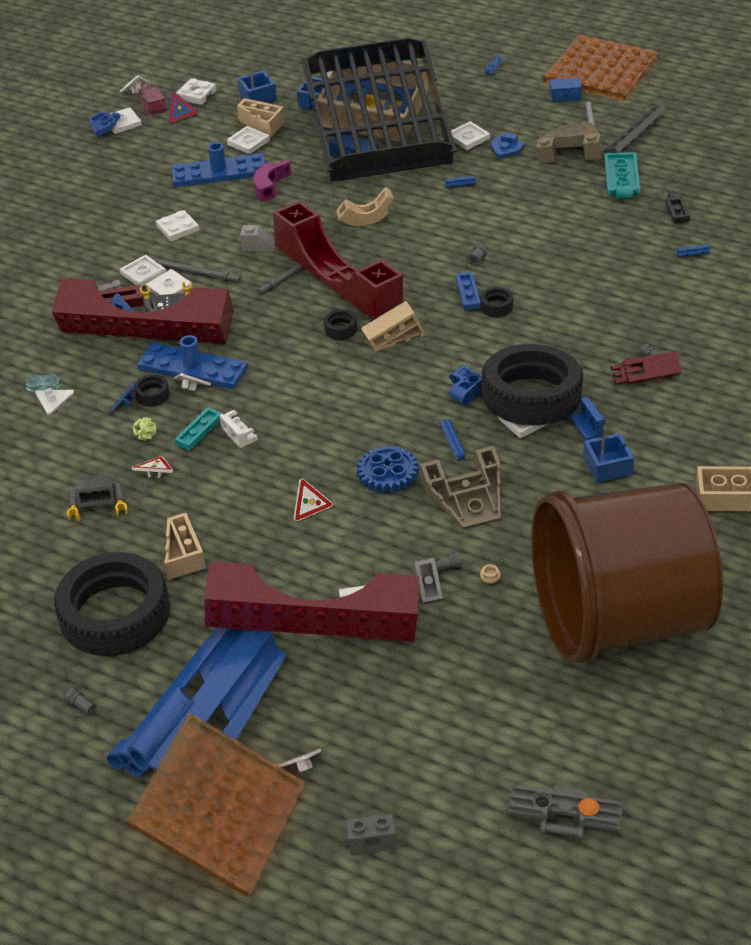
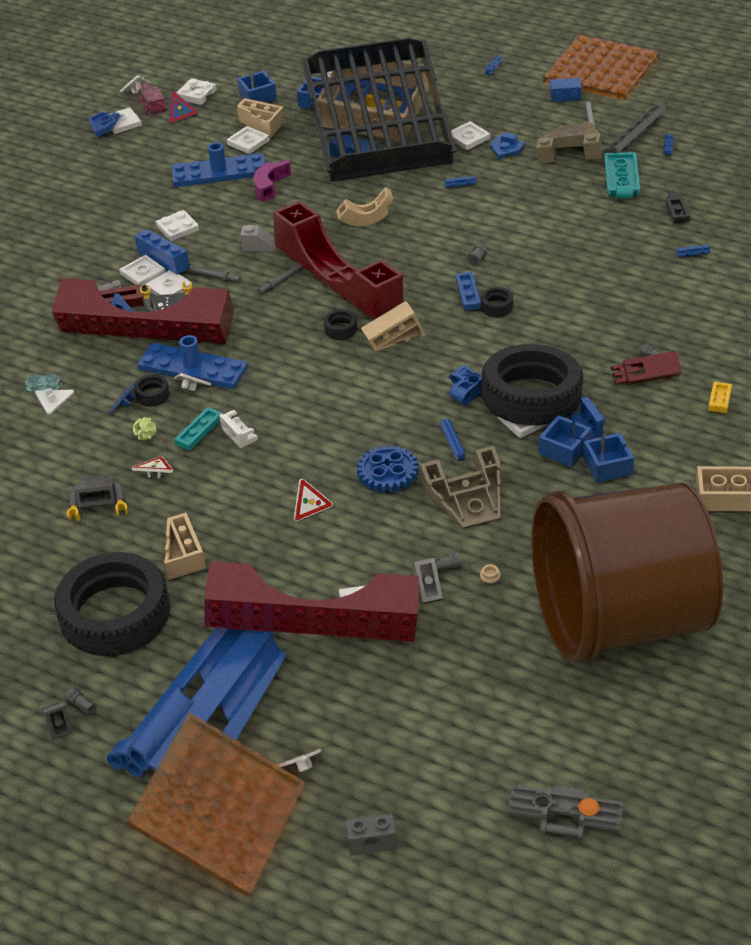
(57, 720): none -> dark grey slope
(162, 251): none -> blue wedge
(558, 441): none -> blue piece
(668, 148): none -> blue axle
(720, 397): none -> yellow plate

